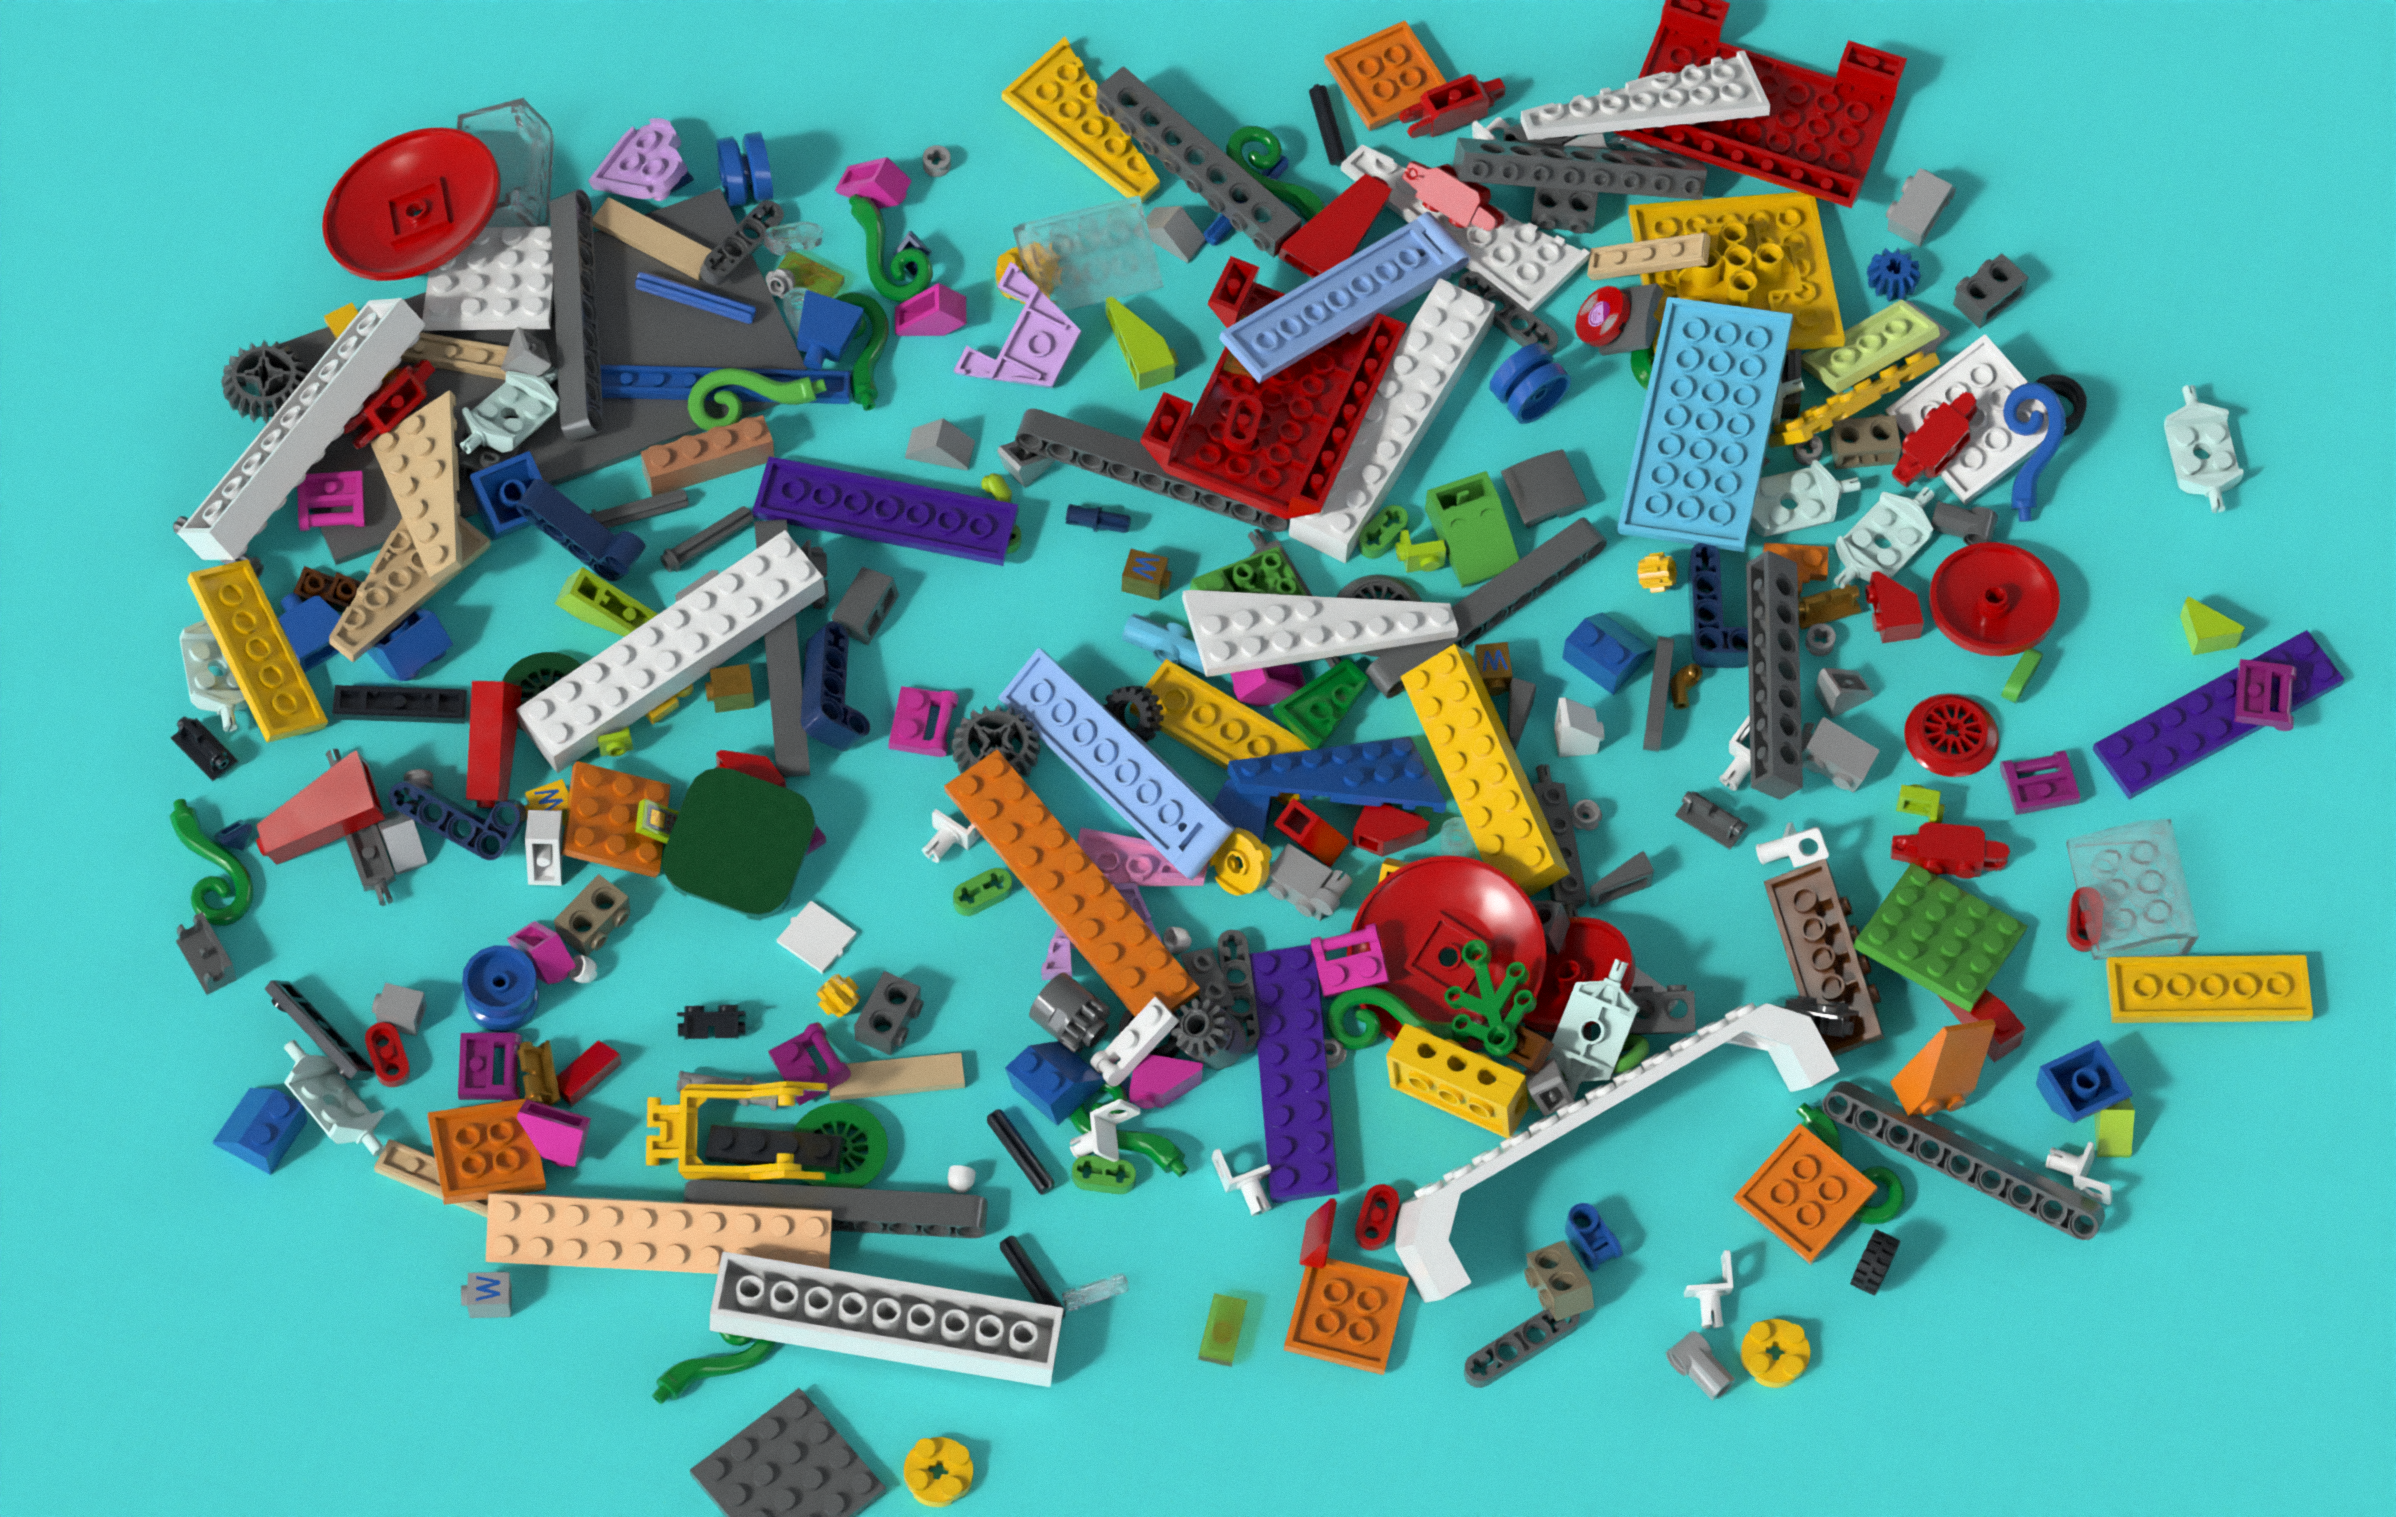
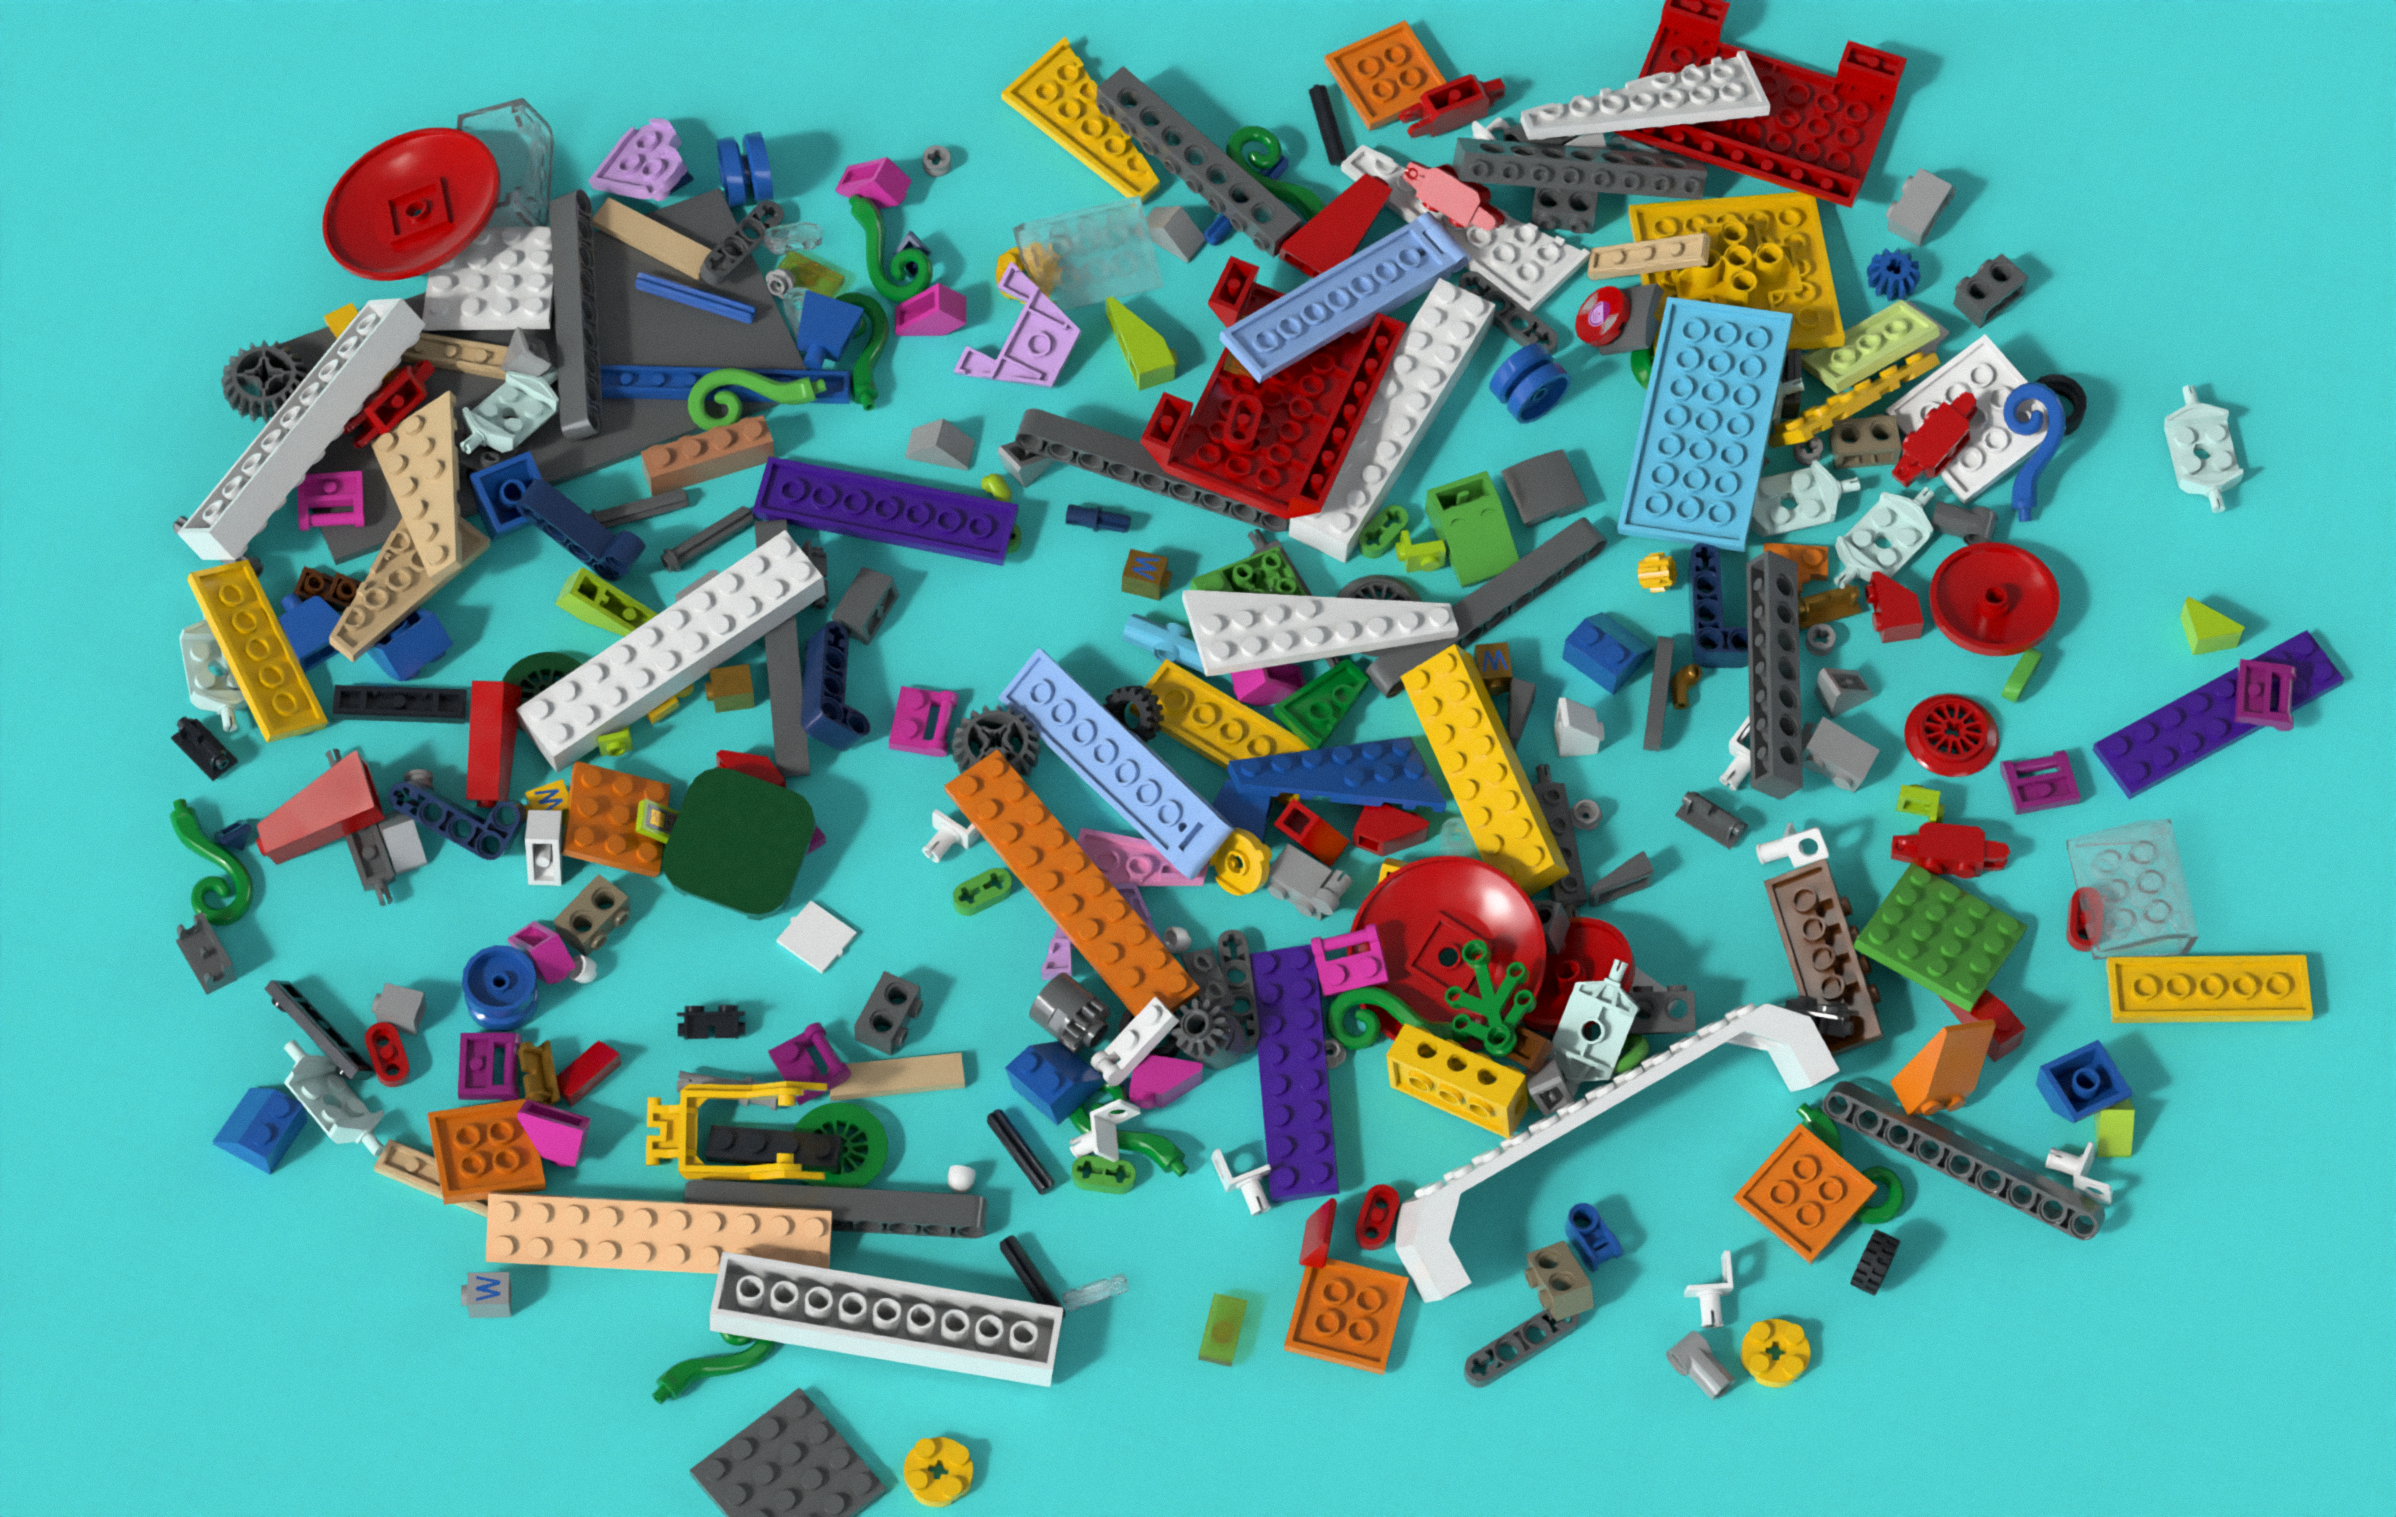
(838, 995): yellow gear -> none

